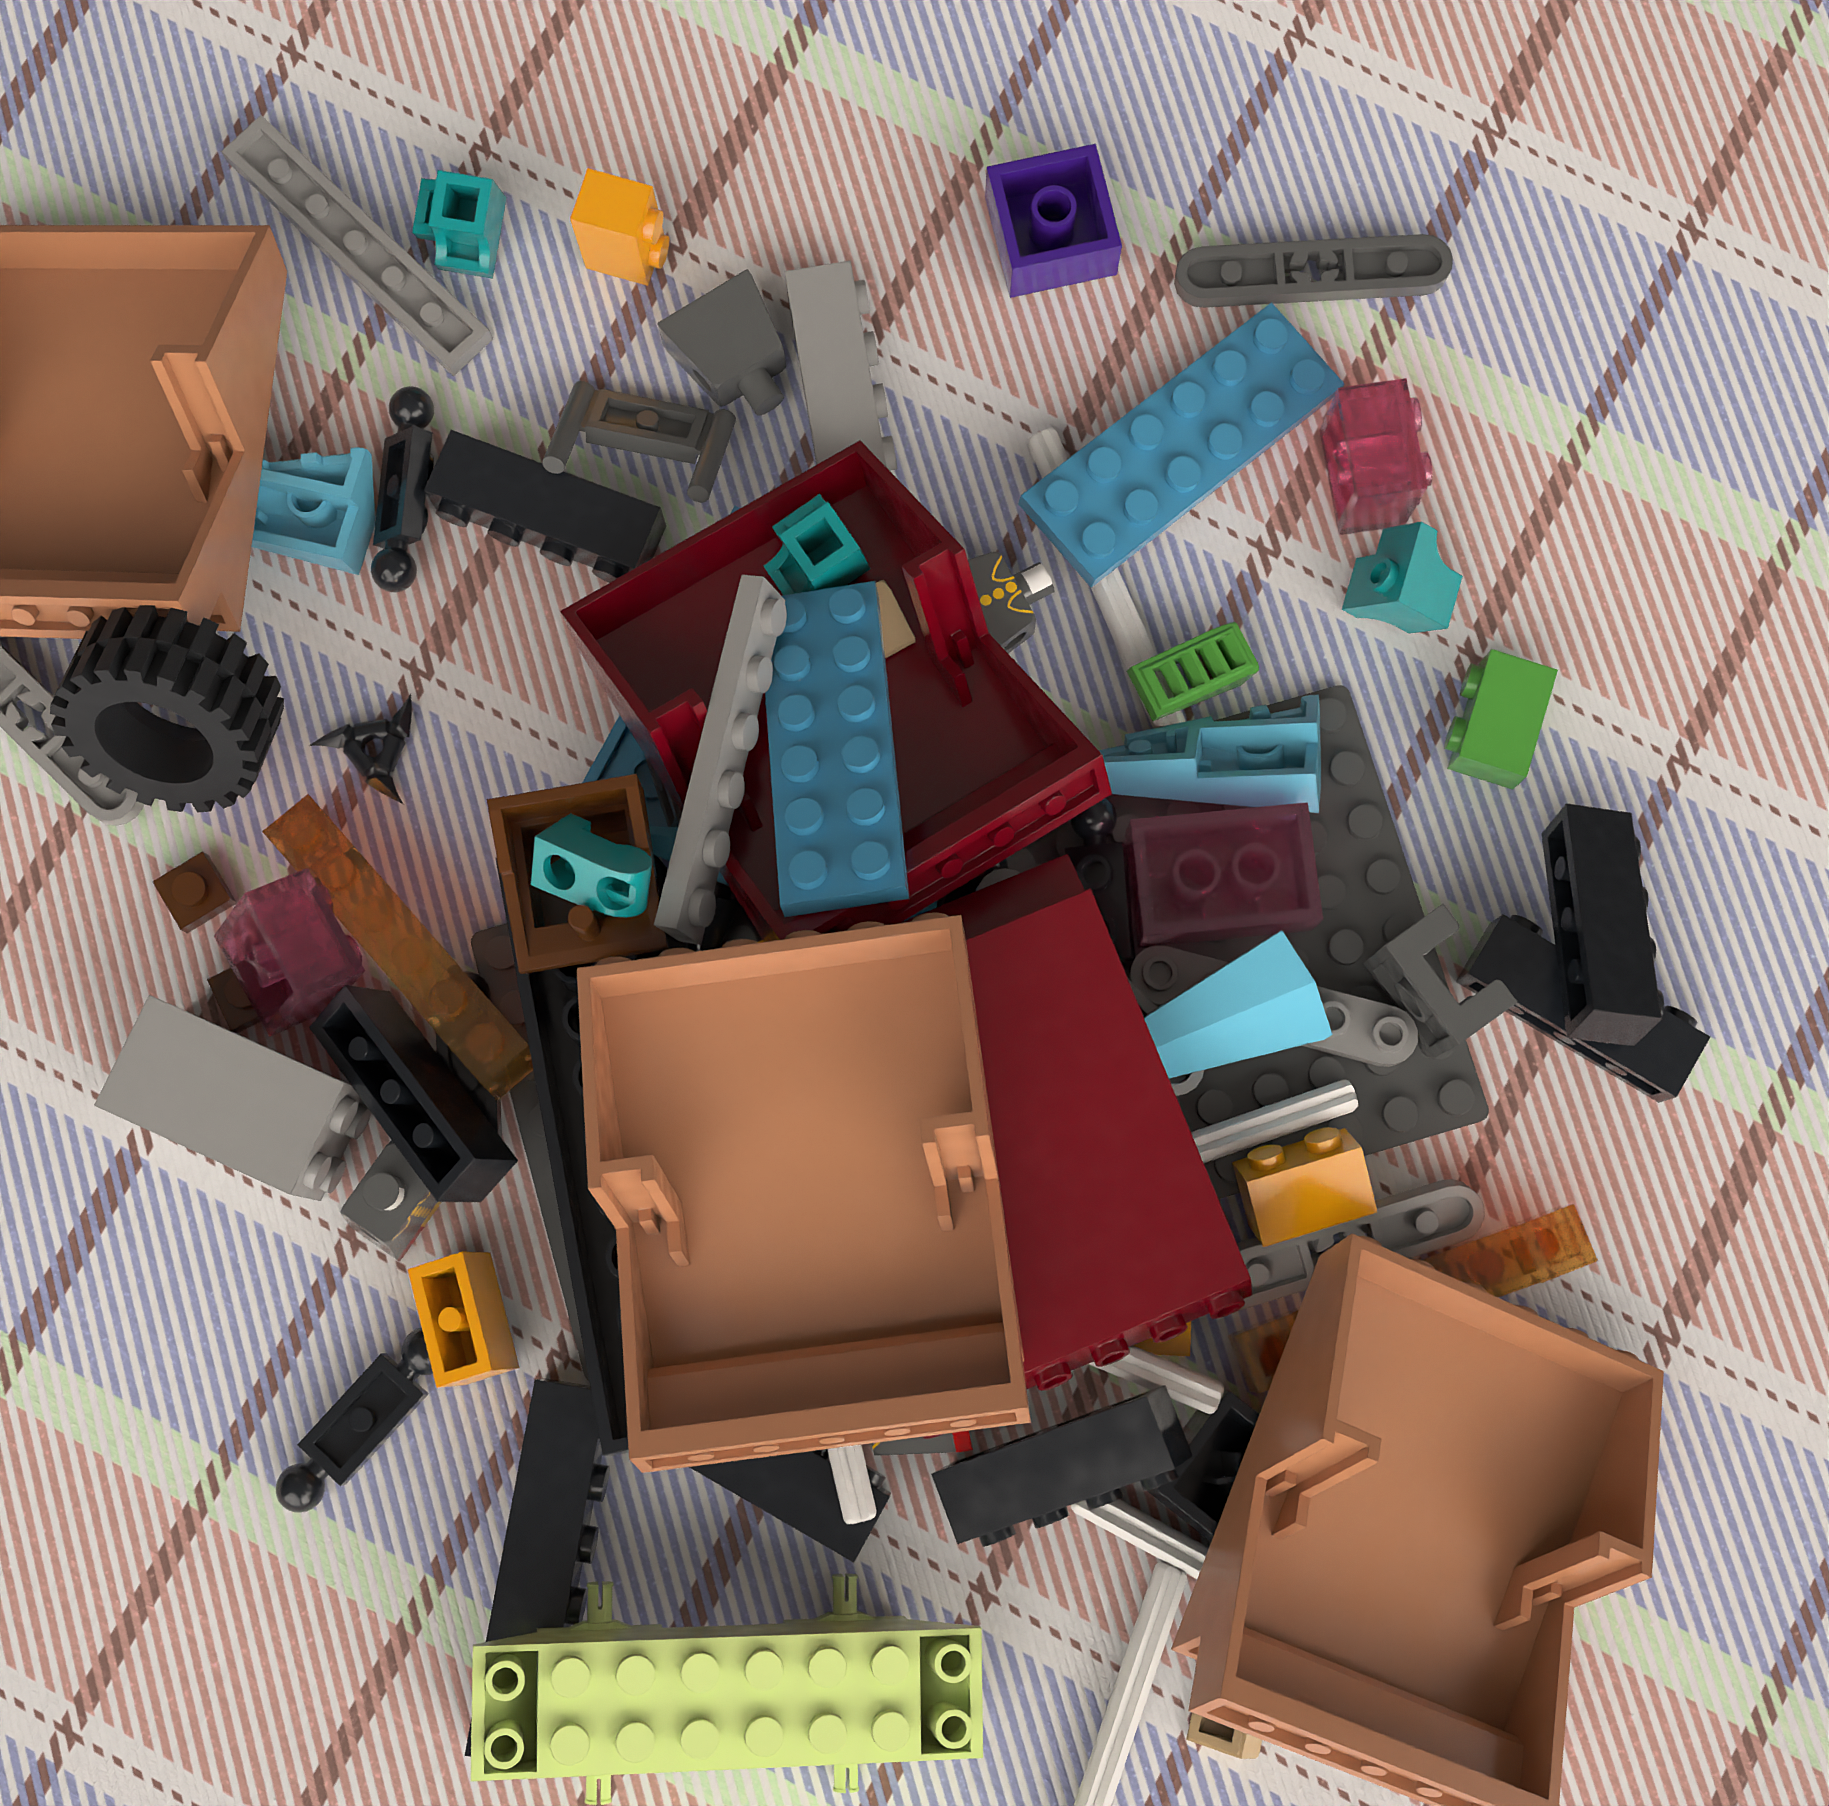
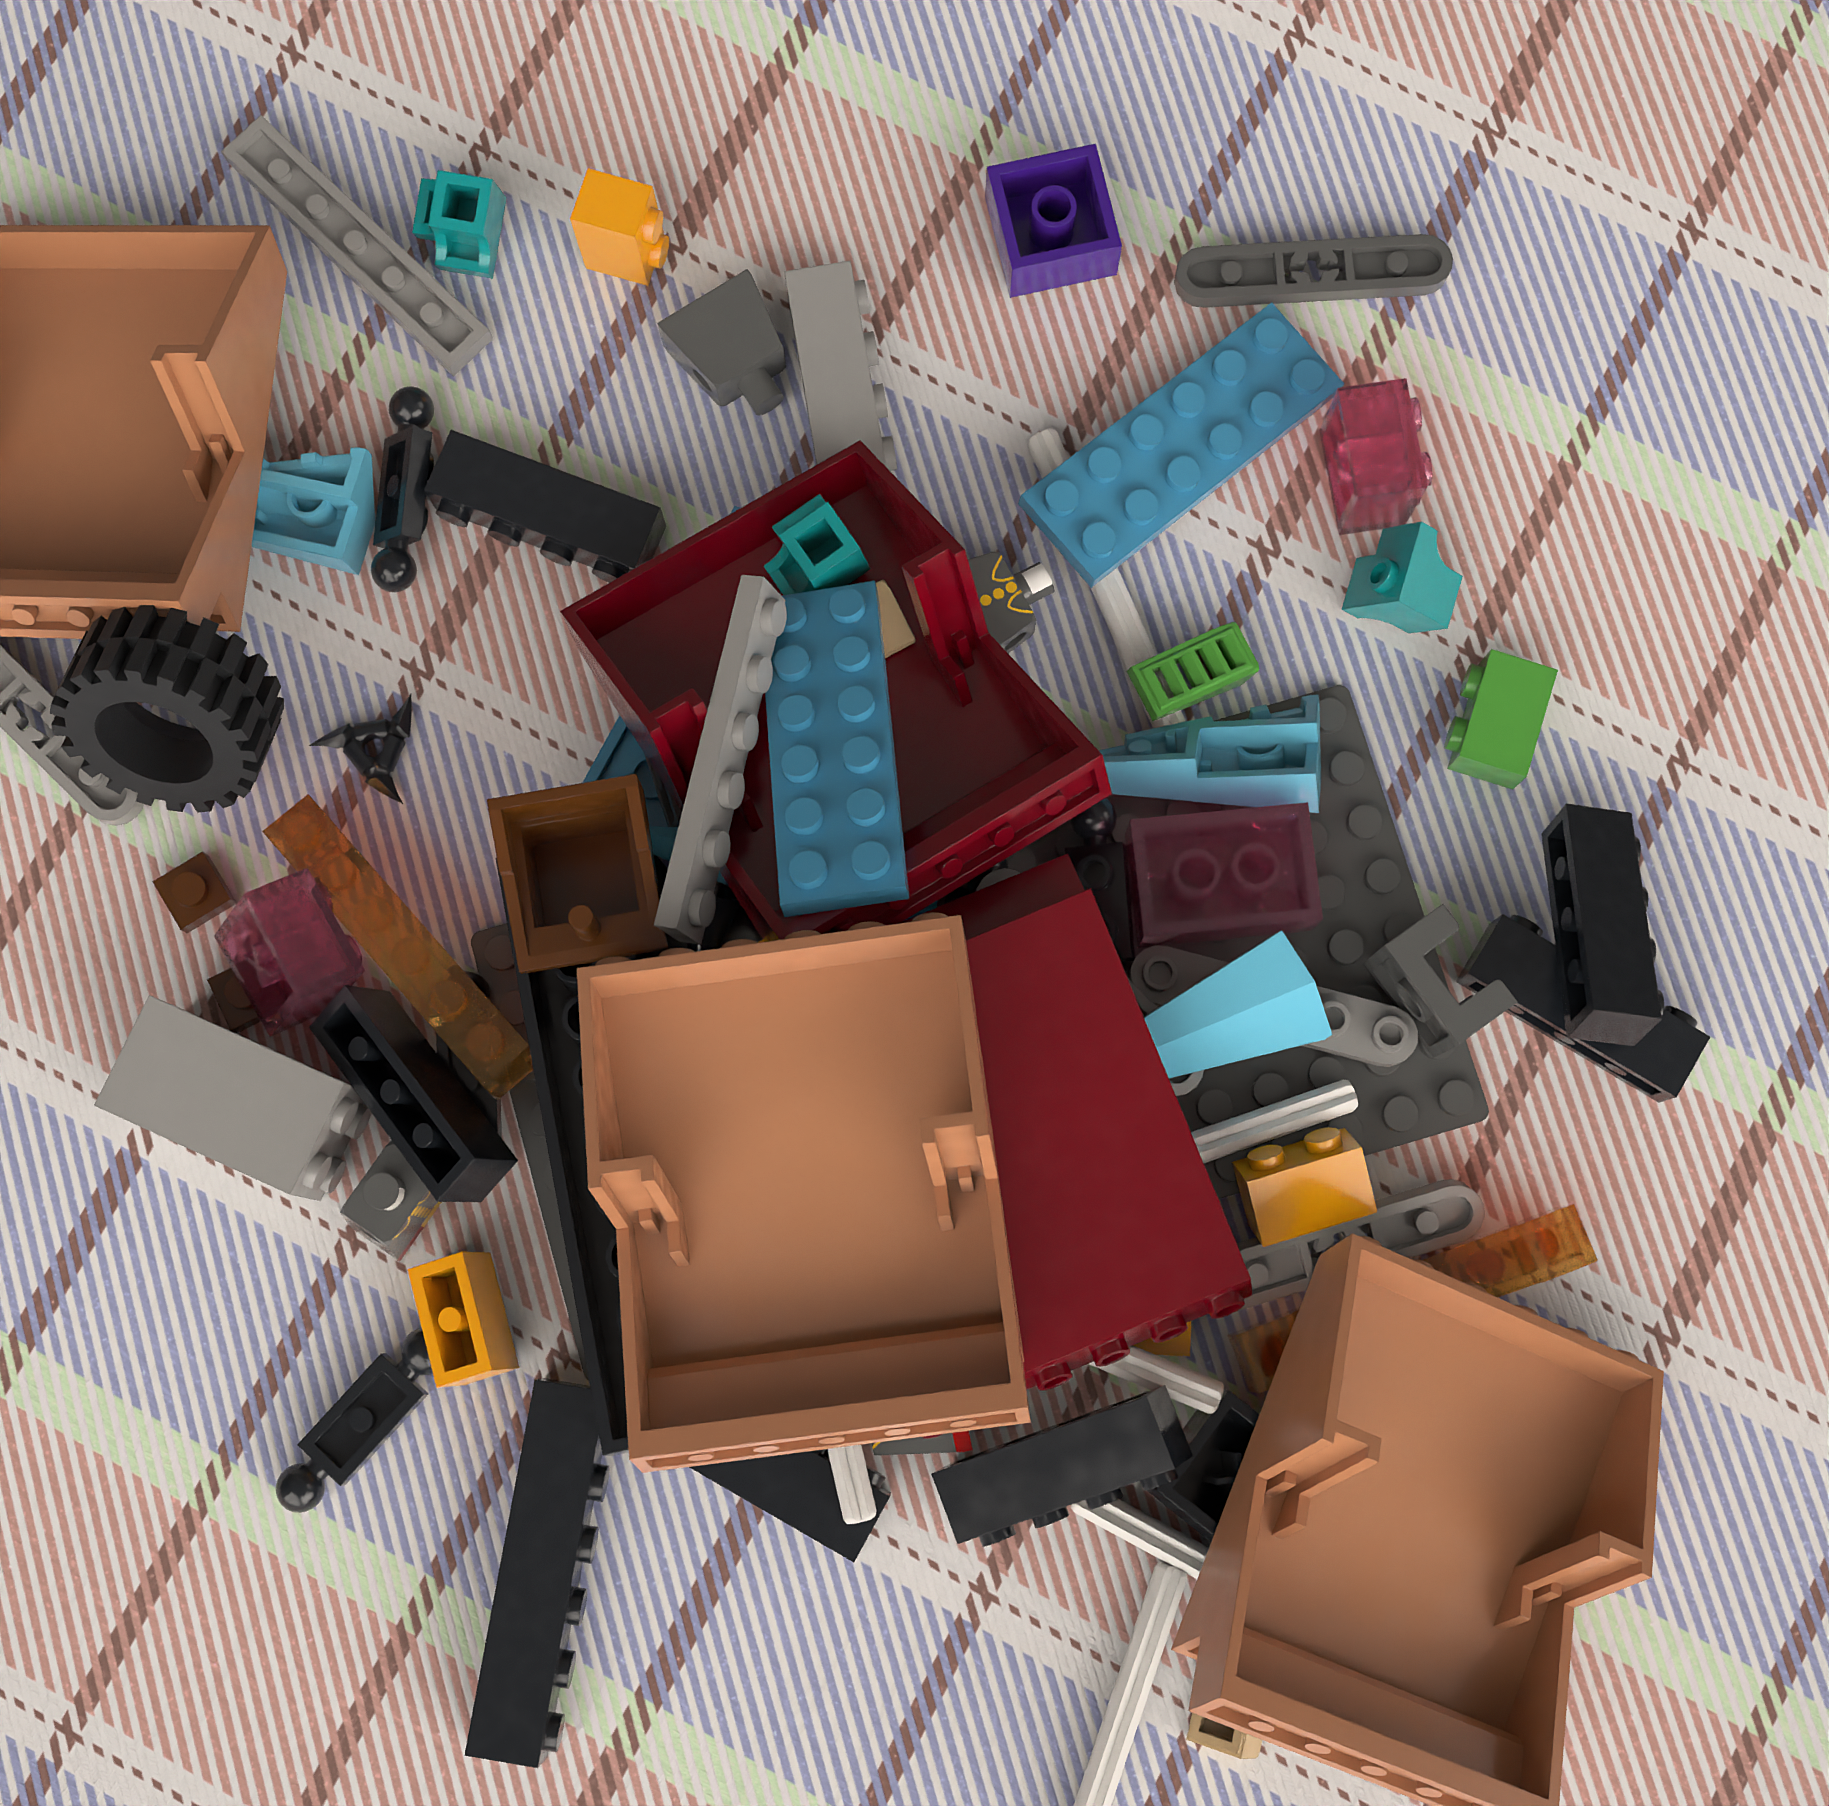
(591, 869): teal leg -> none
(644, 428): dark grey plate -> none
(725, 1696): yellowish green piece -> none

